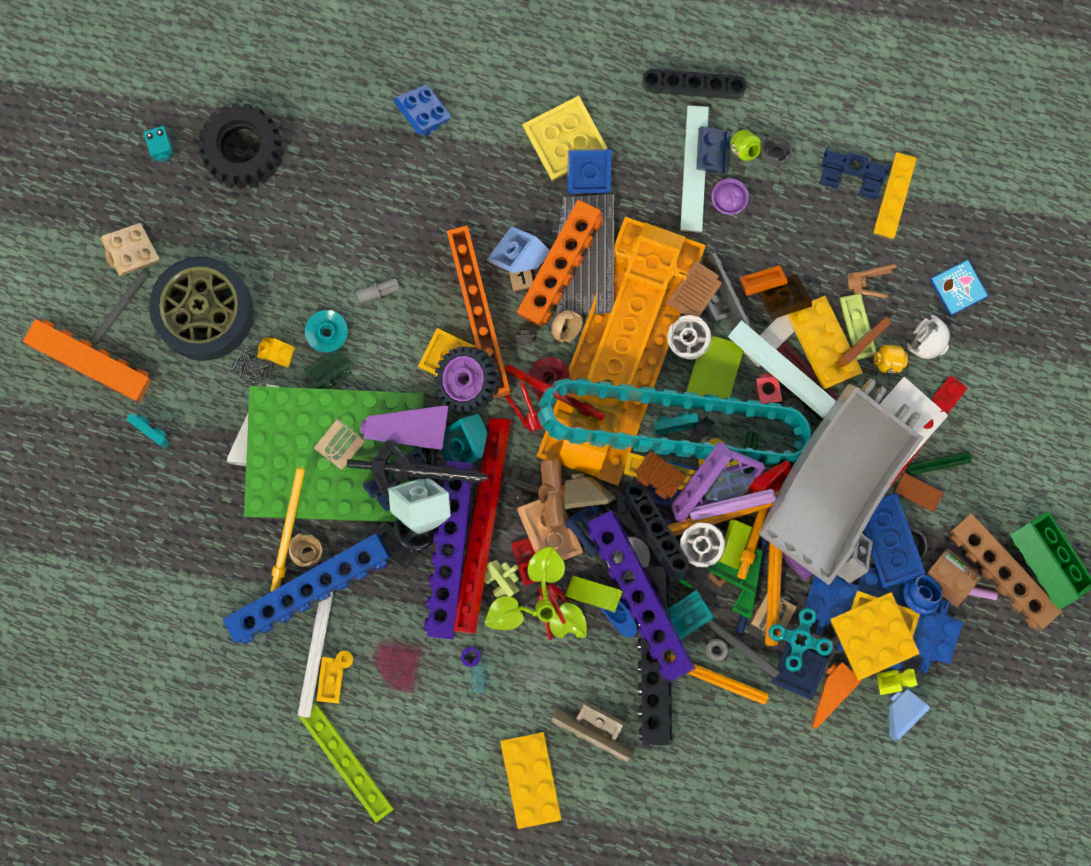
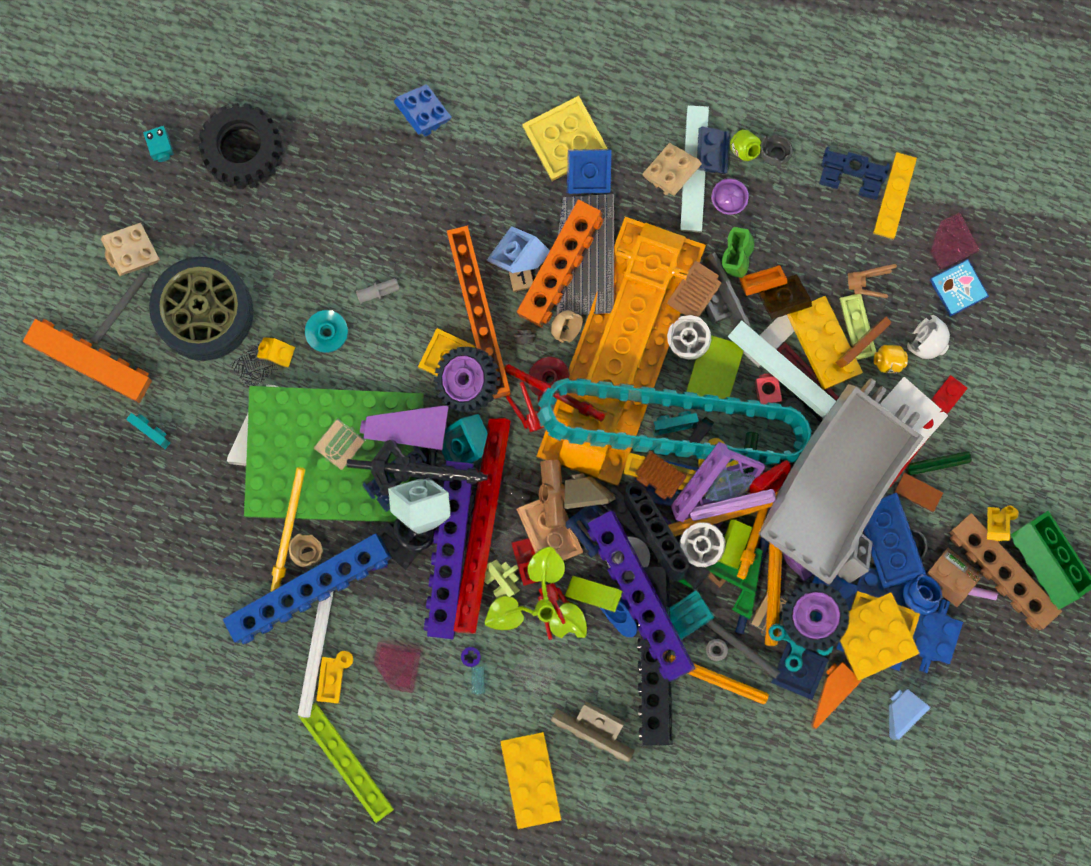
(328, 369): clear green bracket -> none
(671, 169): none -> tan plate
(704, 80): black beam -> none
(739, 249): none -> bright green brick
(816, 634): none -> wheel
(893, 681): neon yellow plate -> none
(952, 242): none -> clear pink plate
(999, 522): none -> yellow hinge

